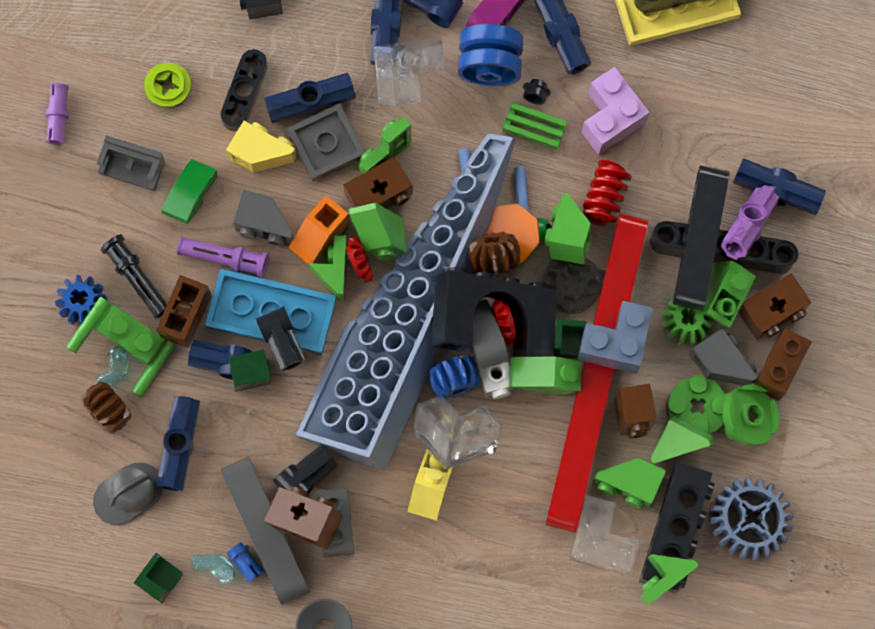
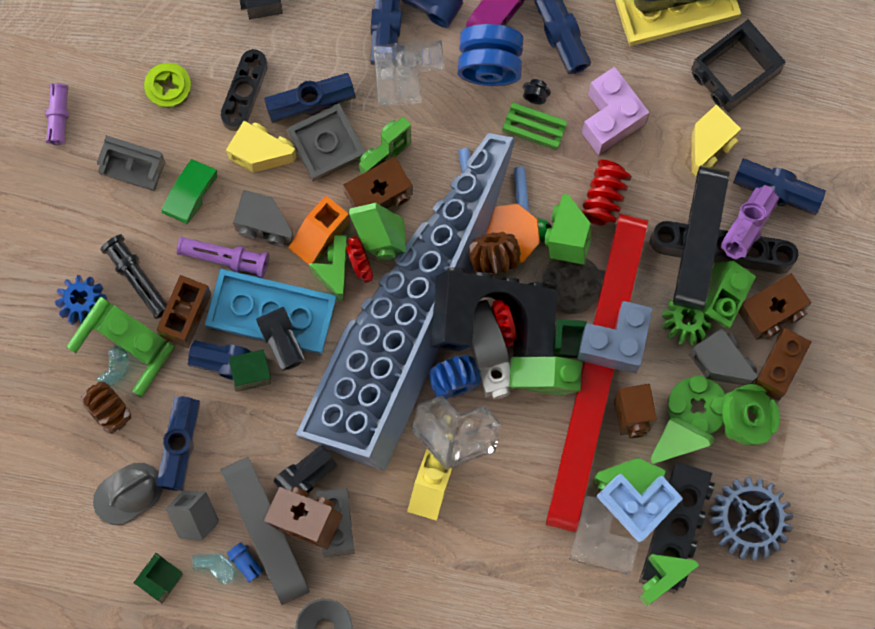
(192, 515): none -> dark grey panel
(639, 512): none -> light blue plate
(712, 136): none -> light yellow slope
(757, 46): none -> black window

